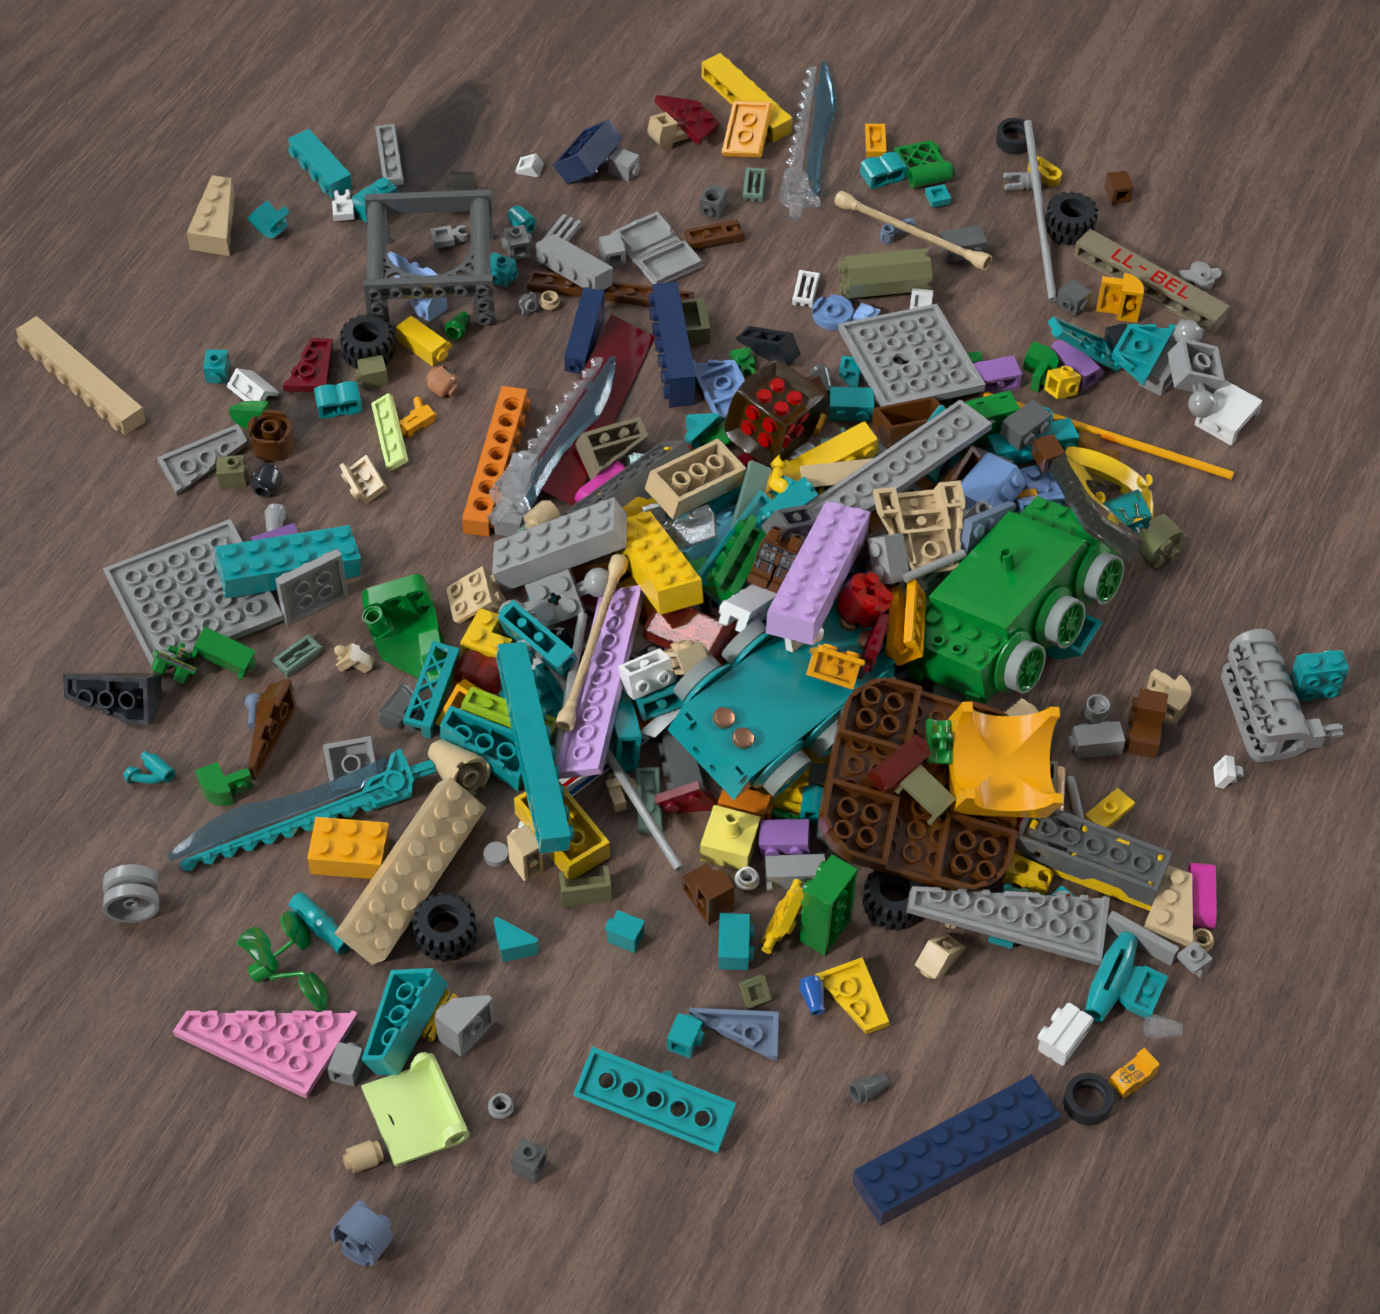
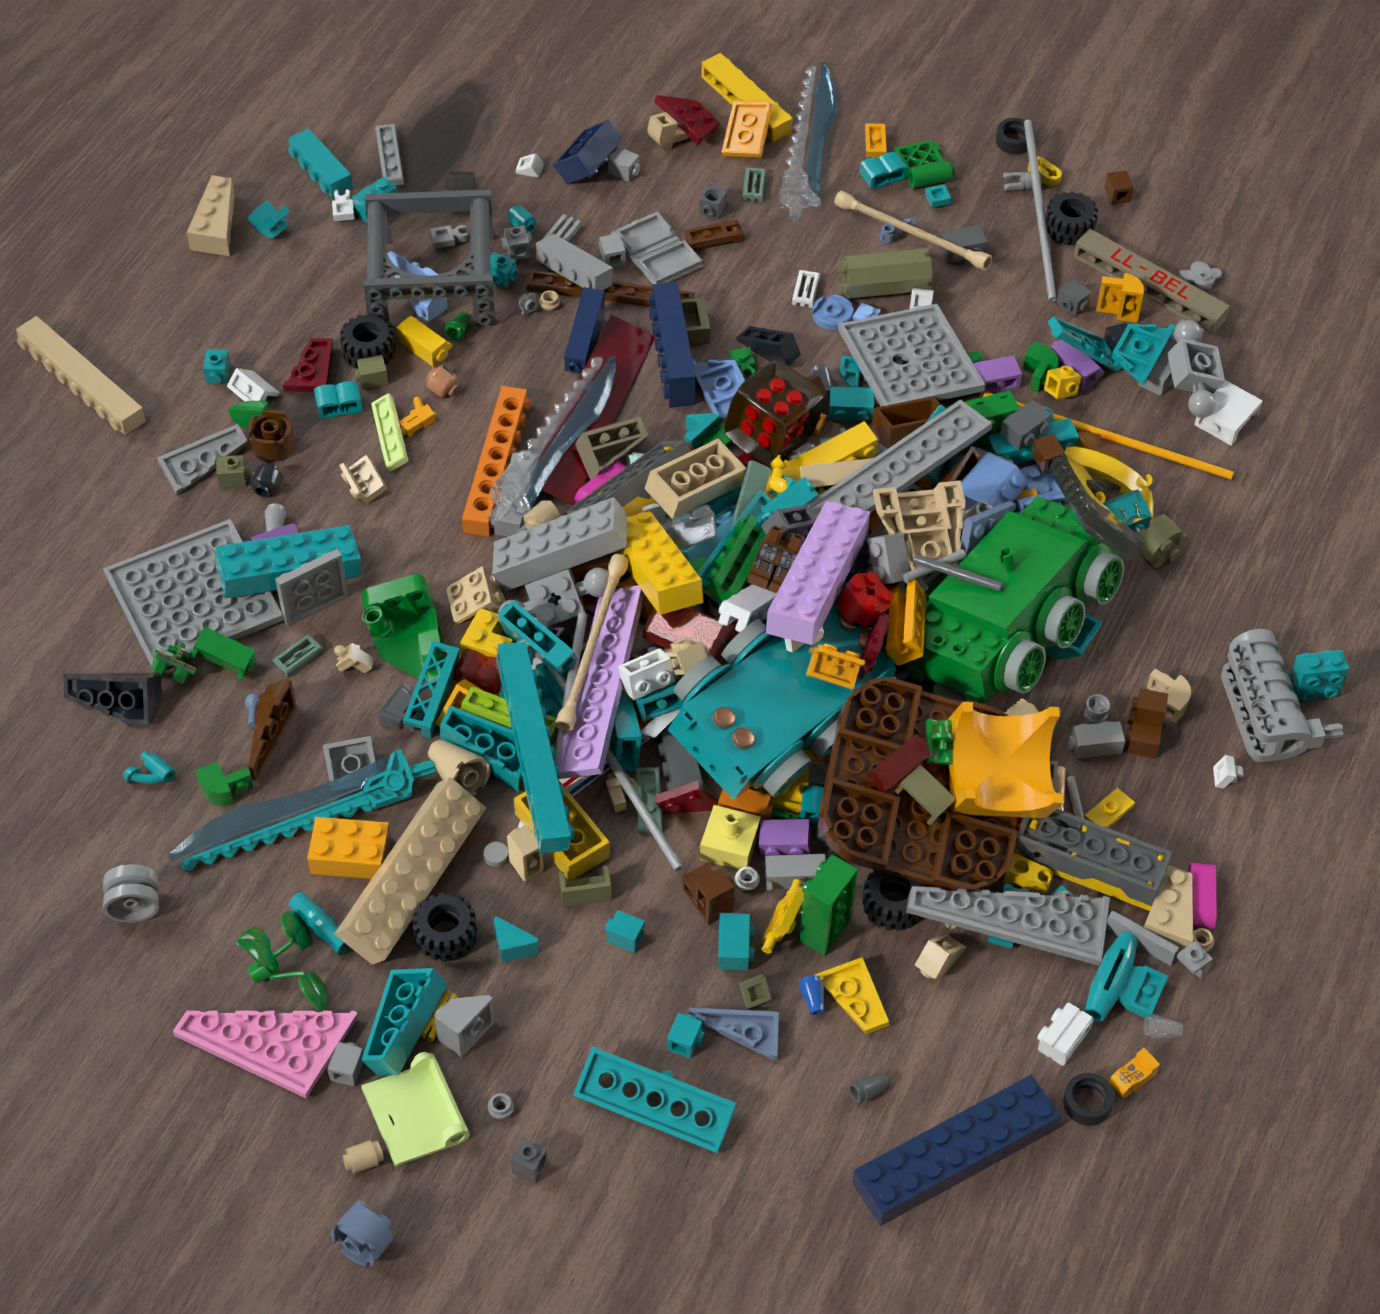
(957, 572): none -> dark grey bar

